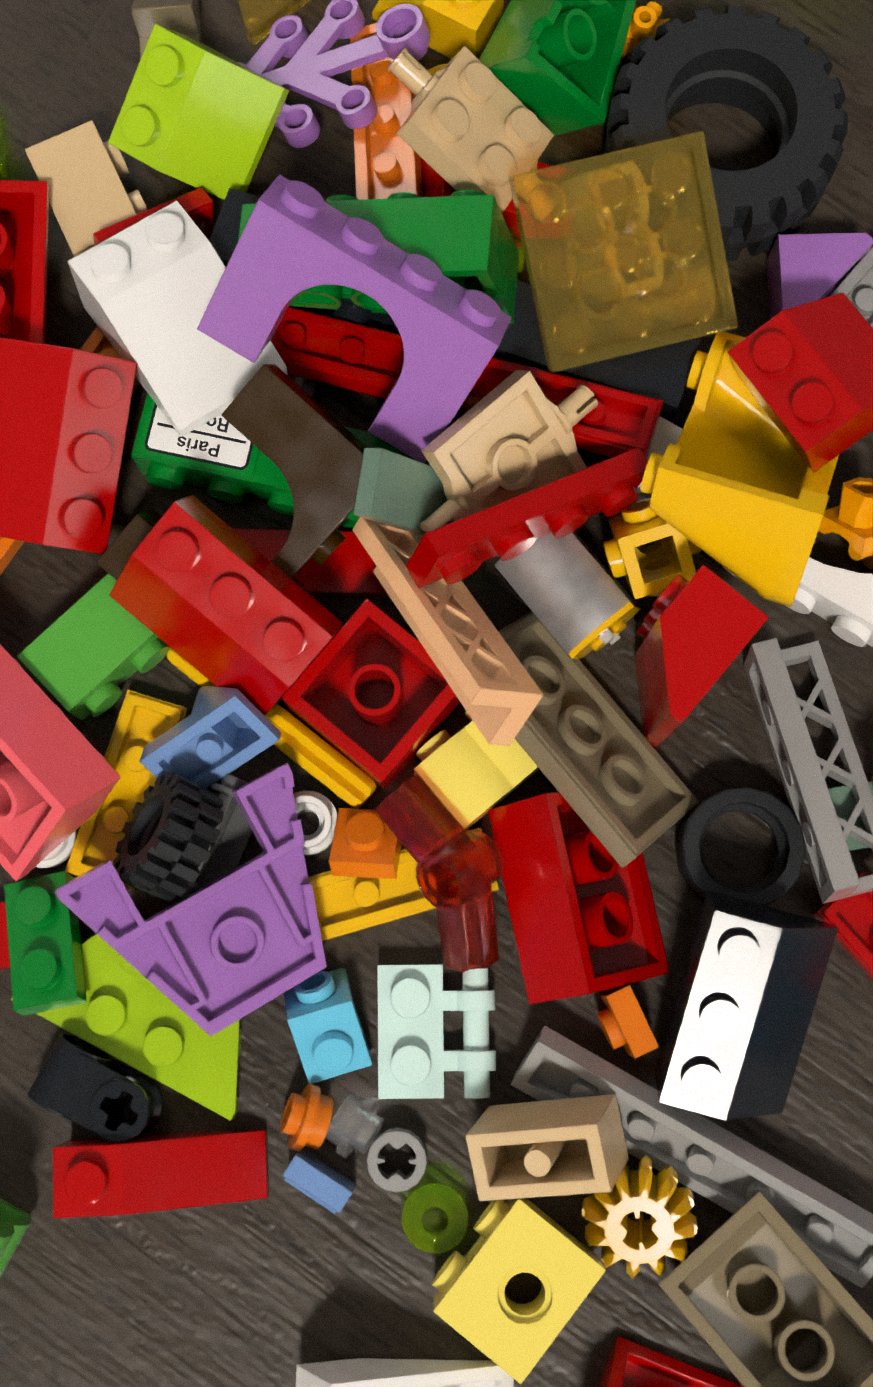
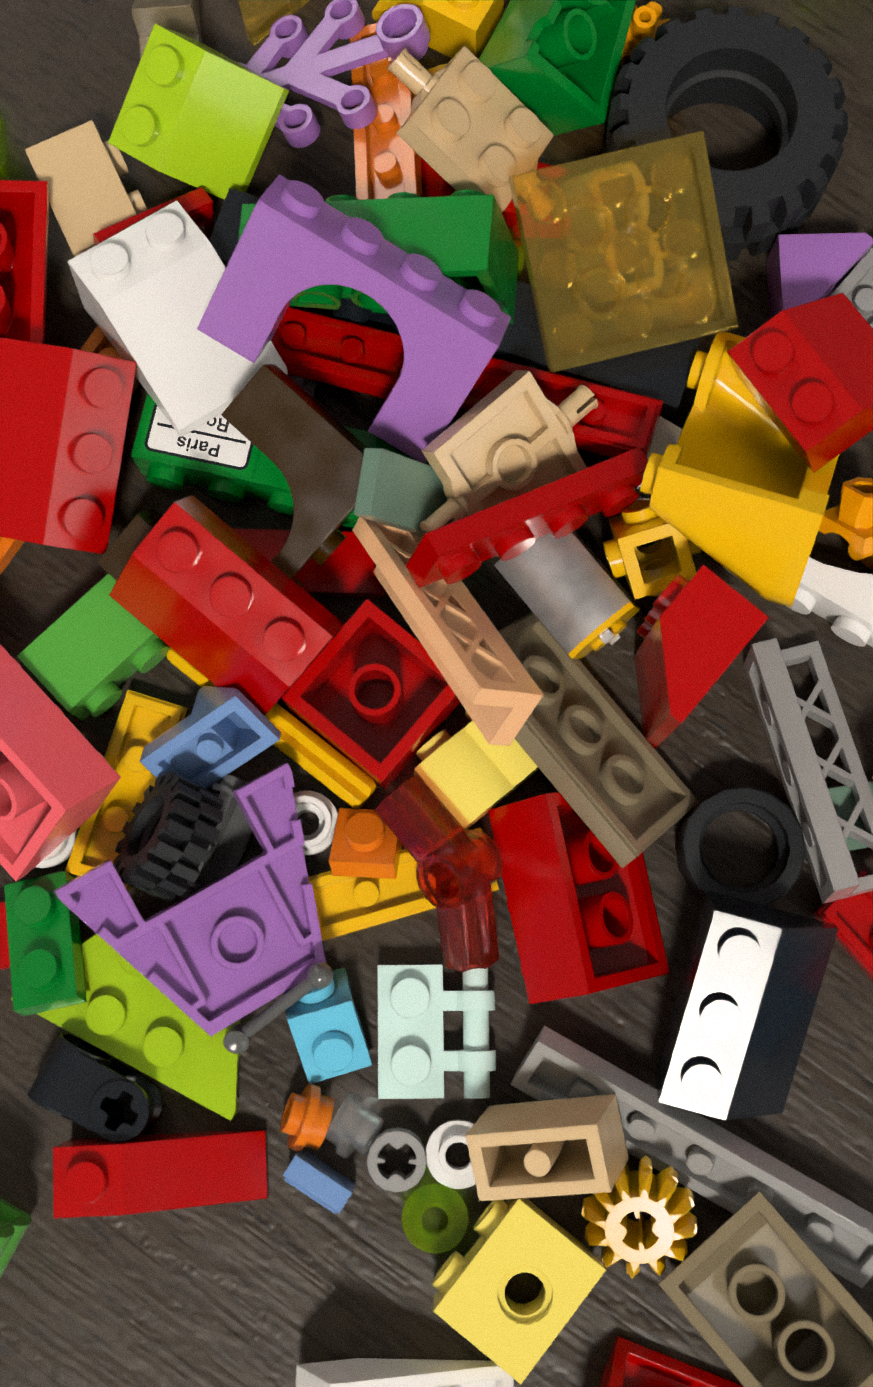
(238, 1036): none -> dark grey hinge
(436, 1148): none -> white plate
(625, 1022): orange plate -> none

